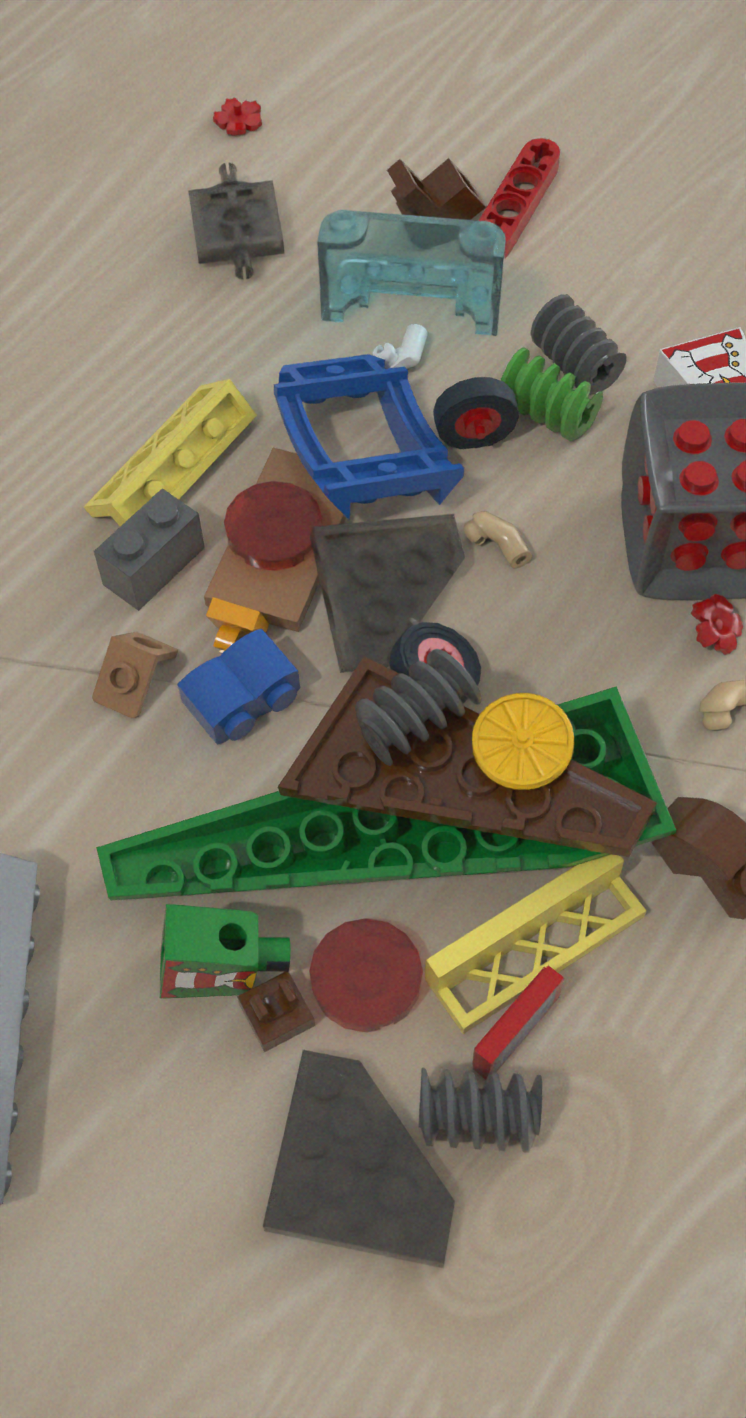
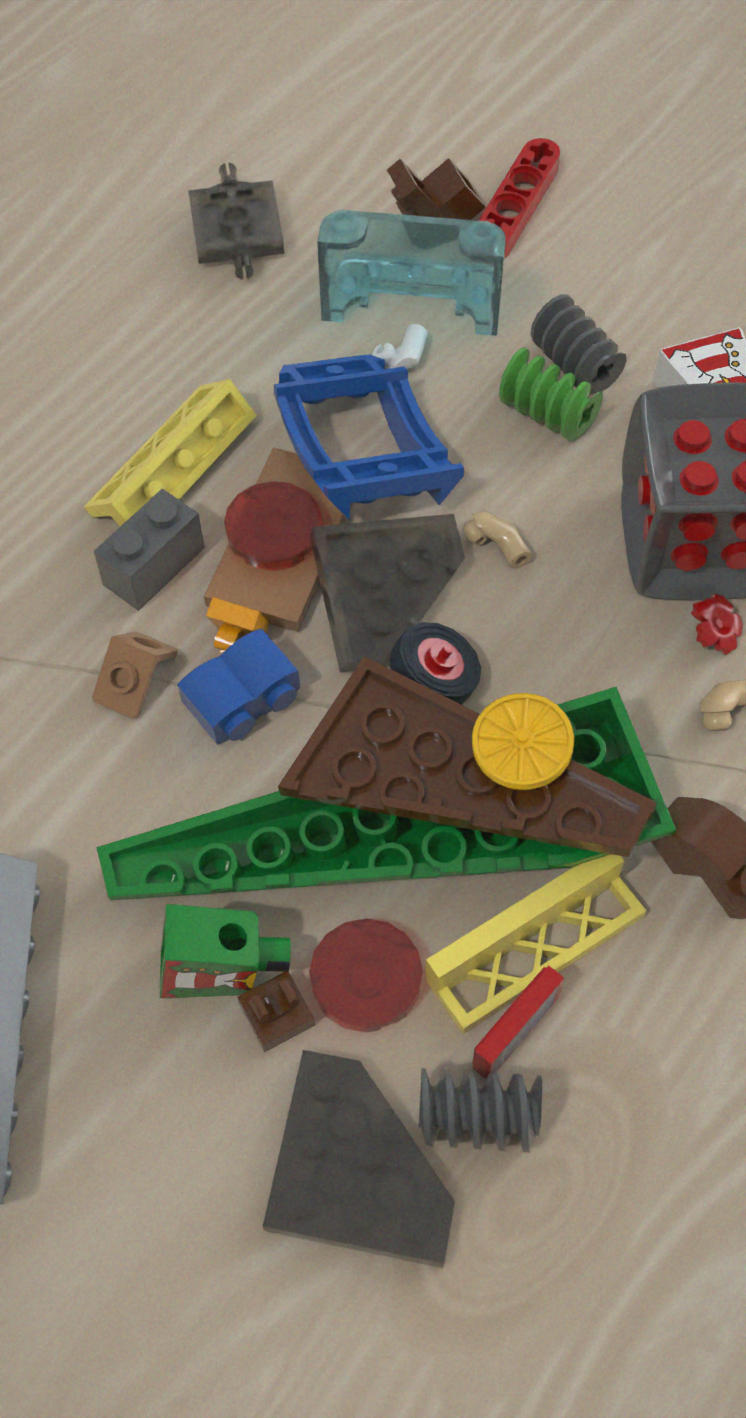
(238, 117): red plant -> none
(413, 702): dark grey piece -> none
(475, 413): black wheel -> none

